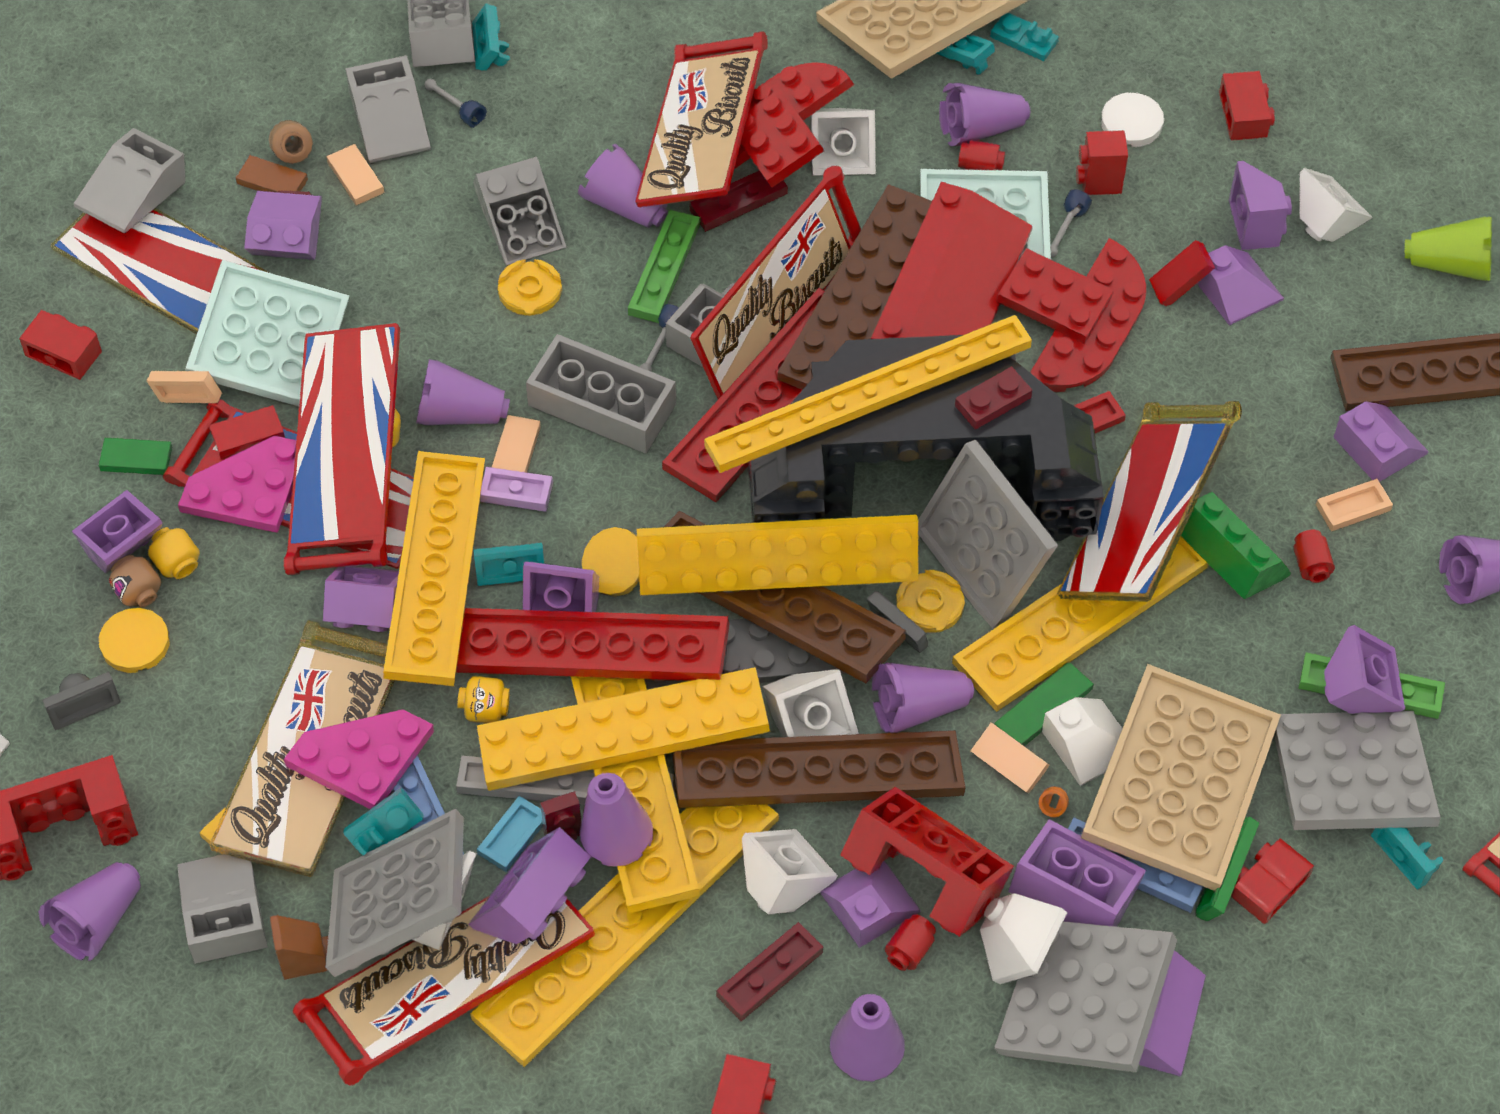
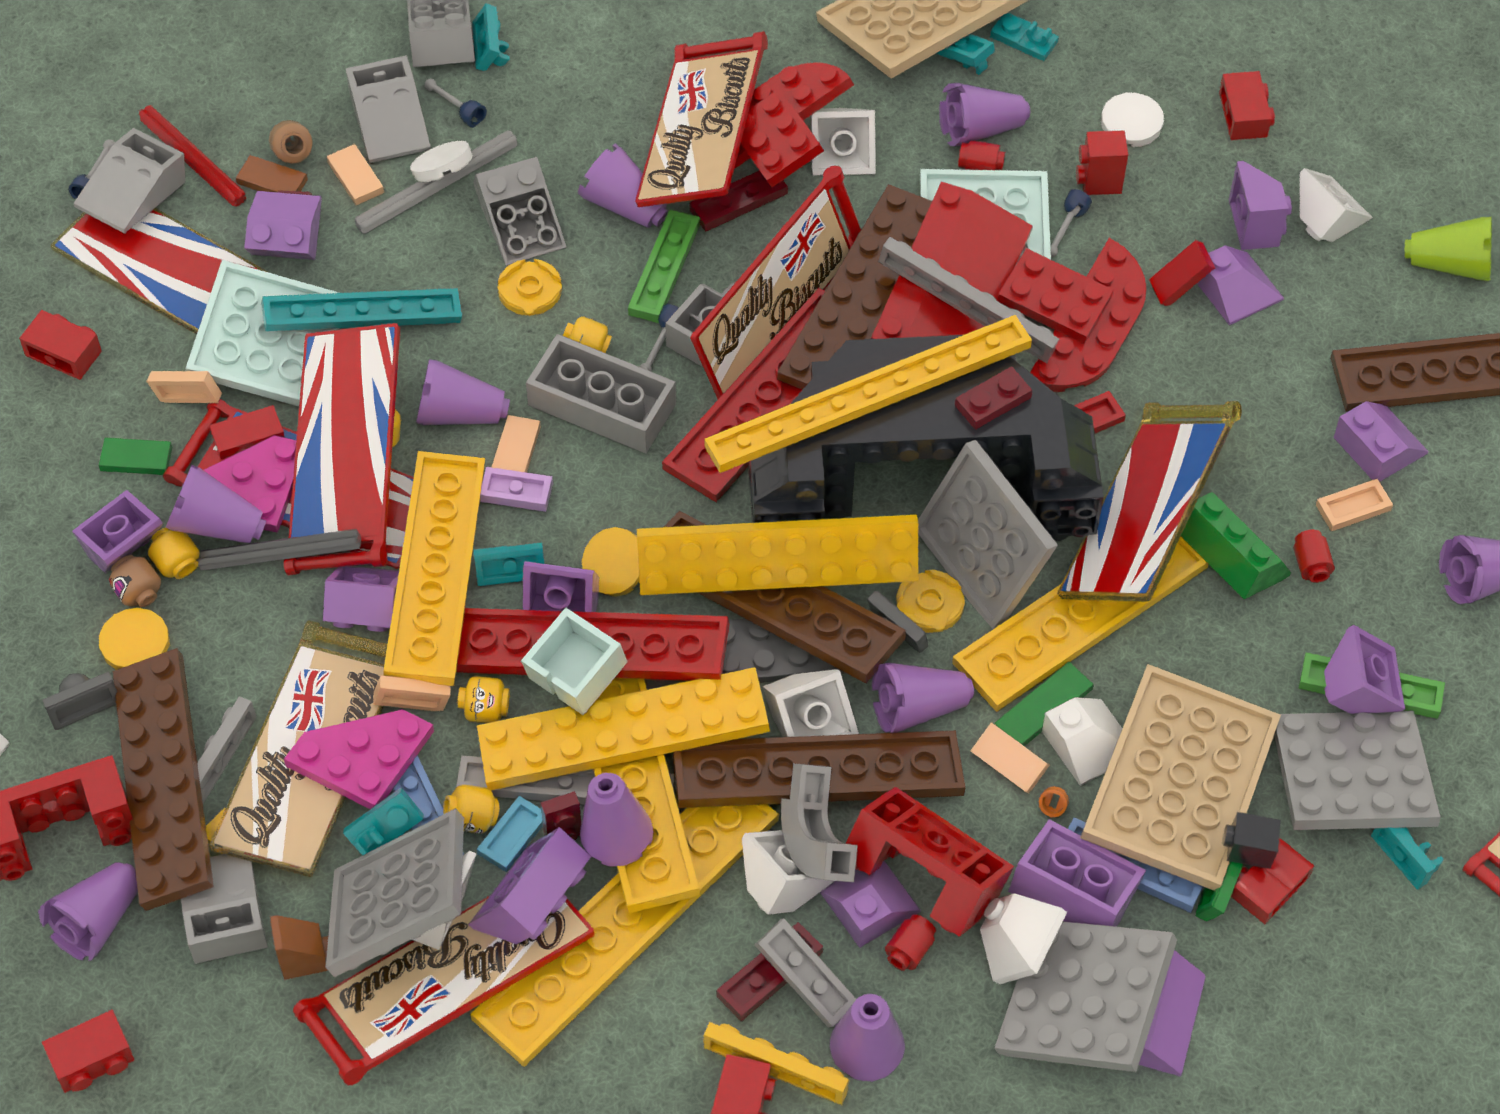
(81, 180): none -> hinge
(88, 1052): none -> red brick
(162, 780): none -> reddish brown plate
(192, 156): none -> red axle
(214, 510): none -> medium lavender cone
(224, 743): none -> light grey plate
(279, 549): none -> dark grey axle
(361, 309): none -> teal plate
(410, 694): none -> light nougat tile
(421, 190): none -> light grey axle
(439, 159): none -> white tile
(475, 805): none -> yellow head
(574, 661): none -> light aqua piece
(589, 333): none -> yellow head
(787, 1067): none -> yellow plate
(805, 972): none -> light grey plate
(808, 829): none -> light grey arch
(960, 295): none -> light grey plate
(1252, 840): none -> black brick

